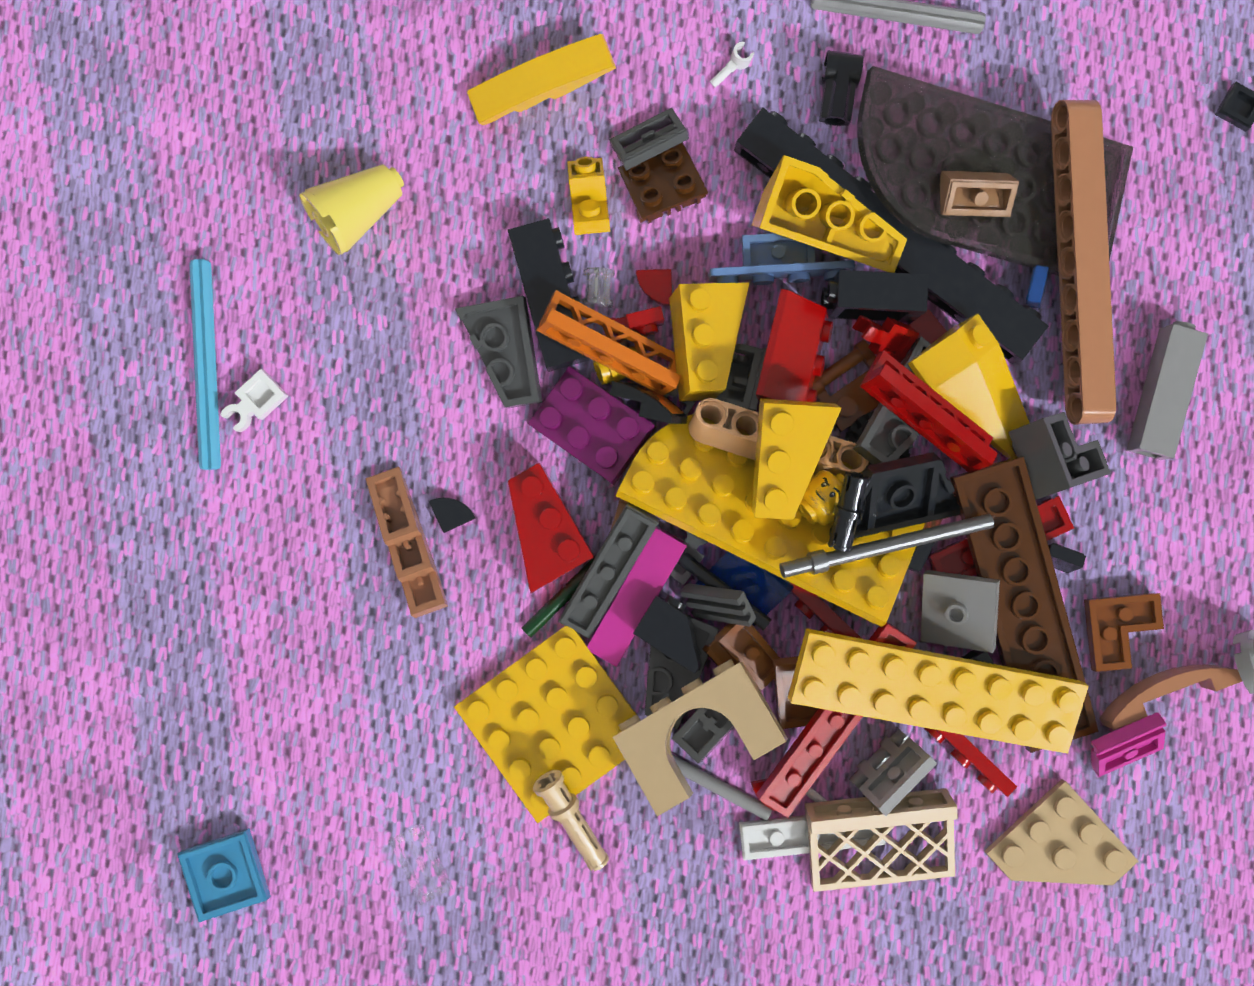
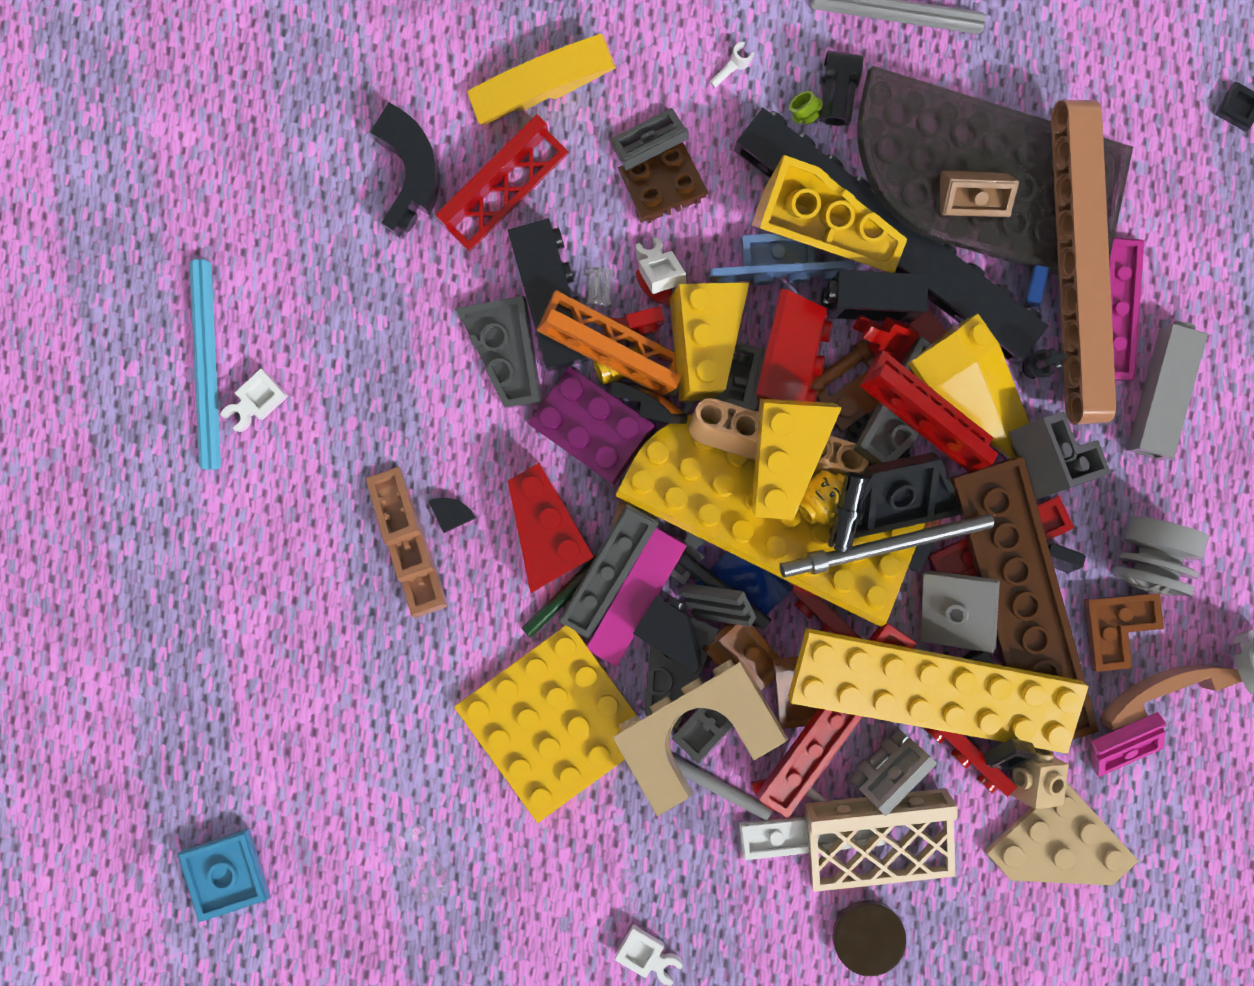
(351, 204): light yellow cone -> none
(421, 186): none -> black arch
(493, 173): none -> red fence
(564, 809): tan pin -> none
(588, 195): yellow slope -> none
(643, 953): none -> white plate
(659, 269): none -> white plate
(805, 108): none -> lime plate
(869, 938): none -> dark brown tile
(1010, 754): none -> black tile
(1041, 781): none -> tan brick
(1042, 363): none -> black axle
(1125, 284): none -> dark pink tile
(1161, 556): none -> light grey wheel

